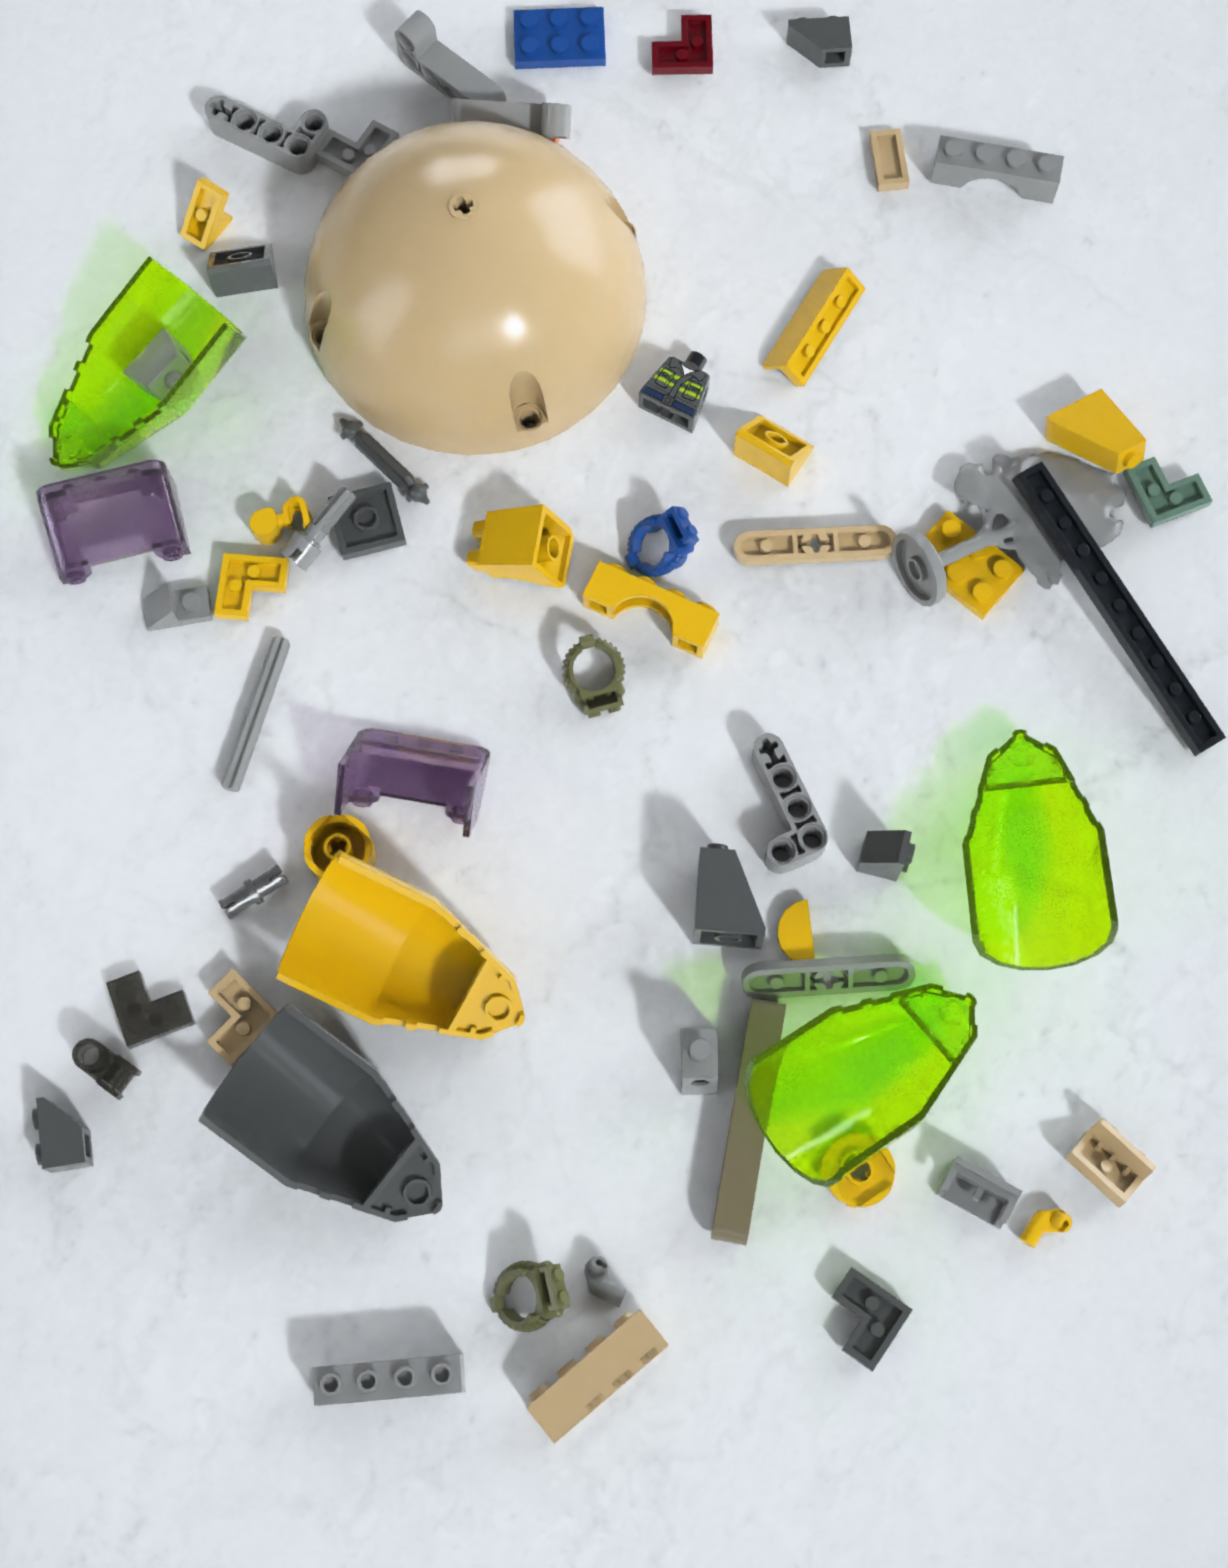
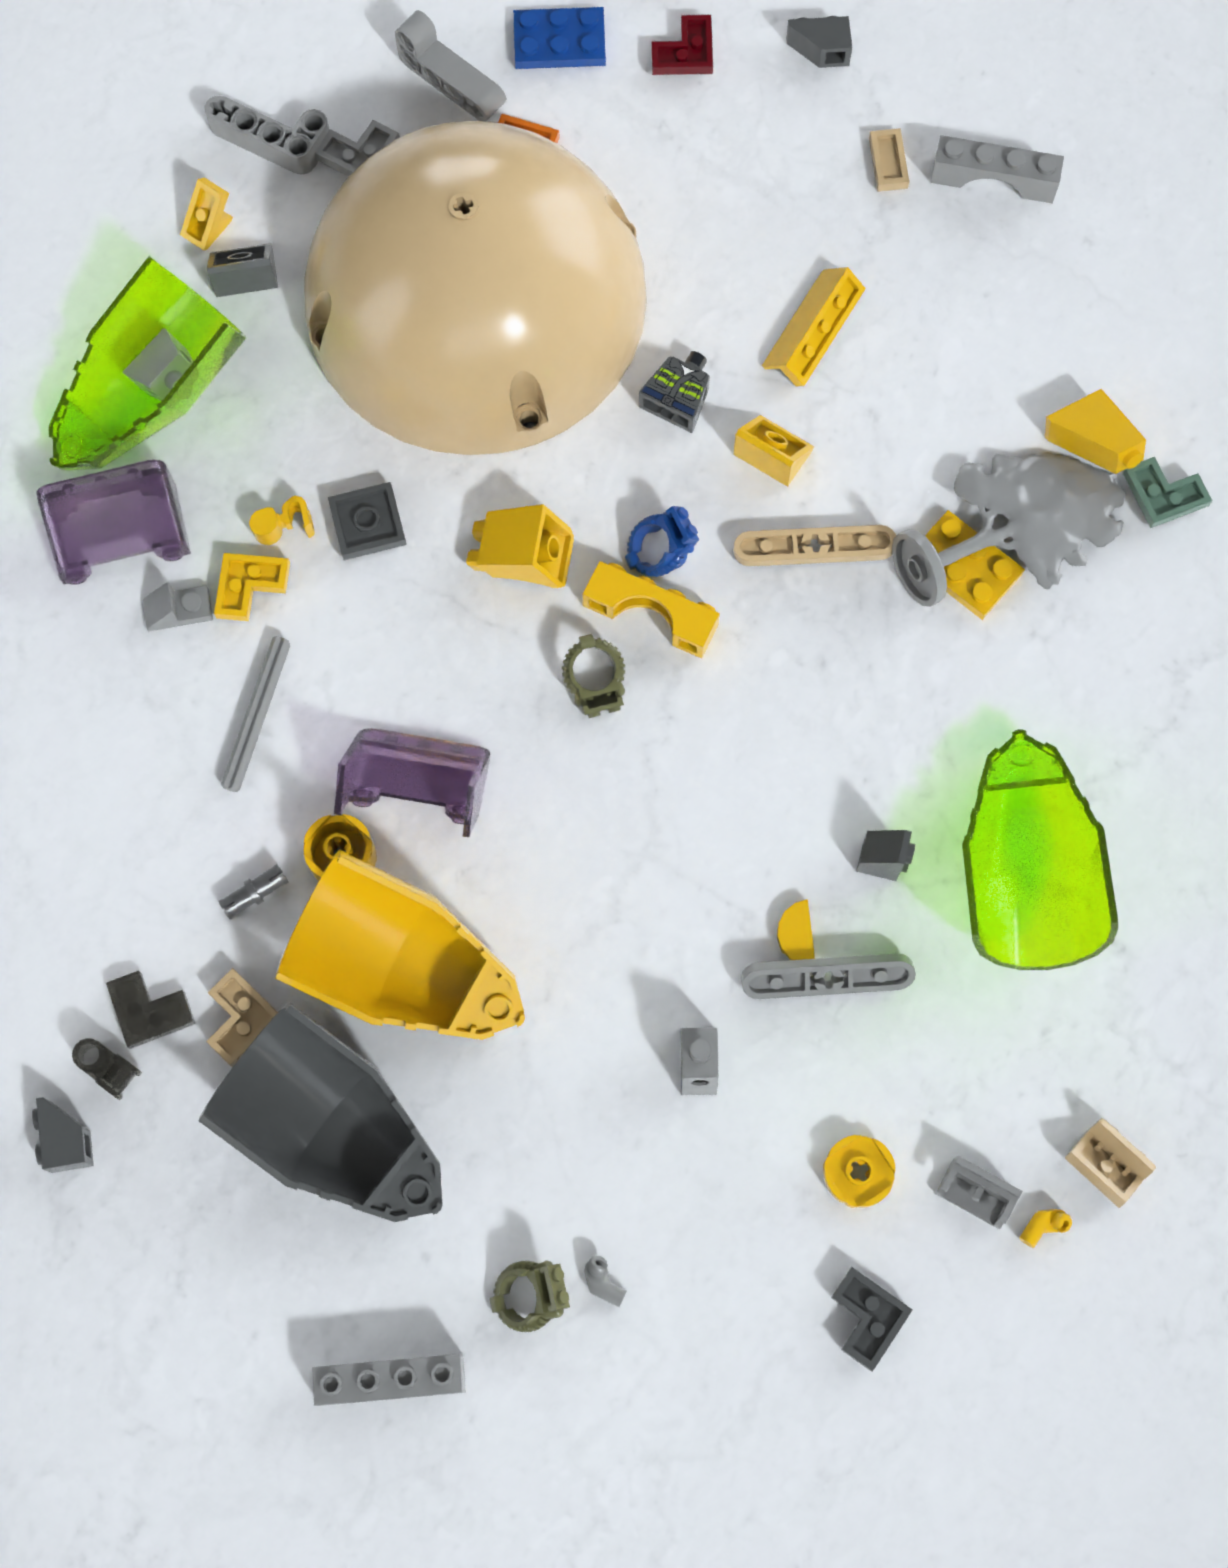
(309, 540): light grey piece -> none
(384, 461): dark grey wheel -> none
(545, 119): light grey beam -> none
(597, 1375): tan wedge -> none
(724, 902): dark grey slope -> none
(744, 1137): dark tan beam -> none
(783, 799): light grey beam -> none
(858, 1078): clear neon green windscreen -> none
(1118, 609): black plate -> none

